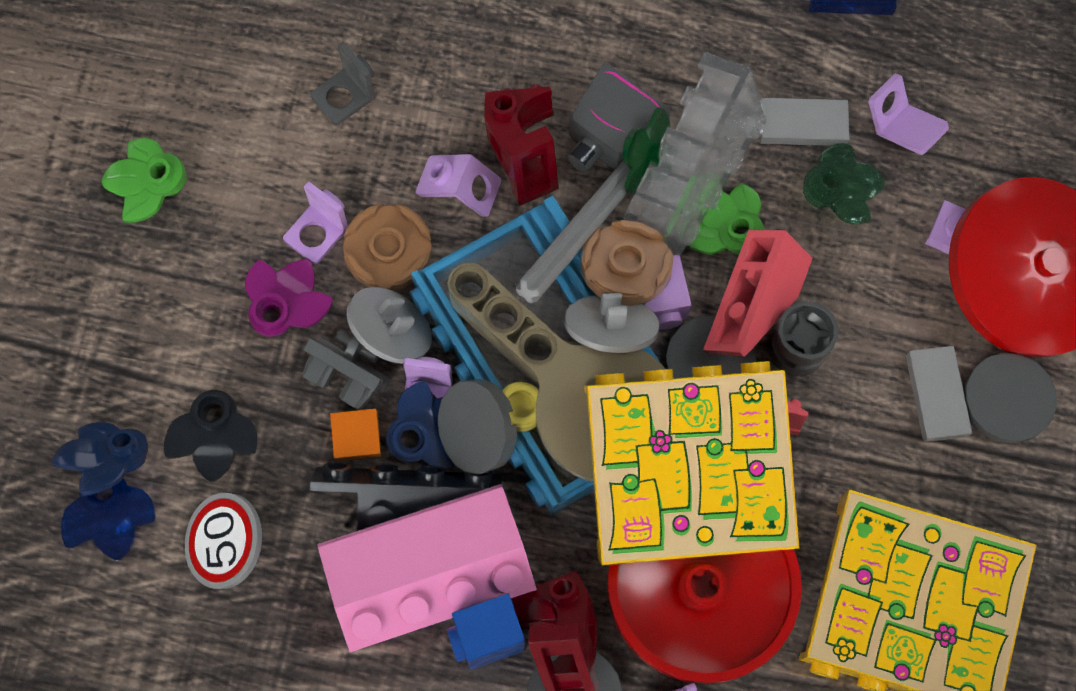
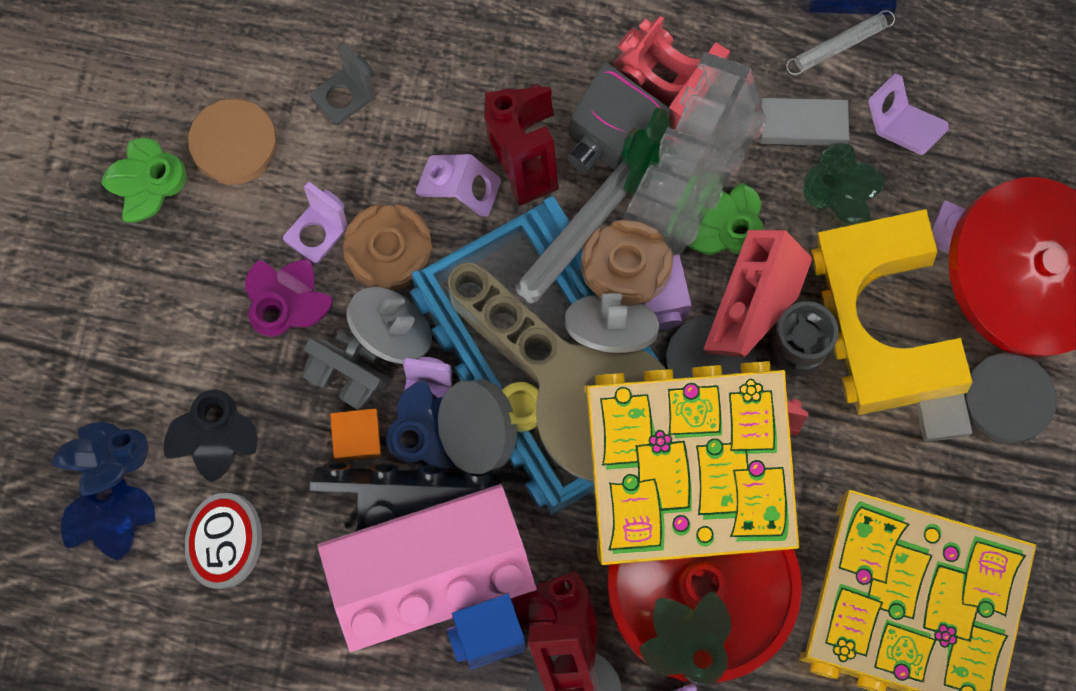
(232, 141): none -> medium nougat tile
(652, 45): none -> coral tile
(685, 633): none -> clear green plate
(840, 44): none -> white piece
(877, 373): none -> yellow arch

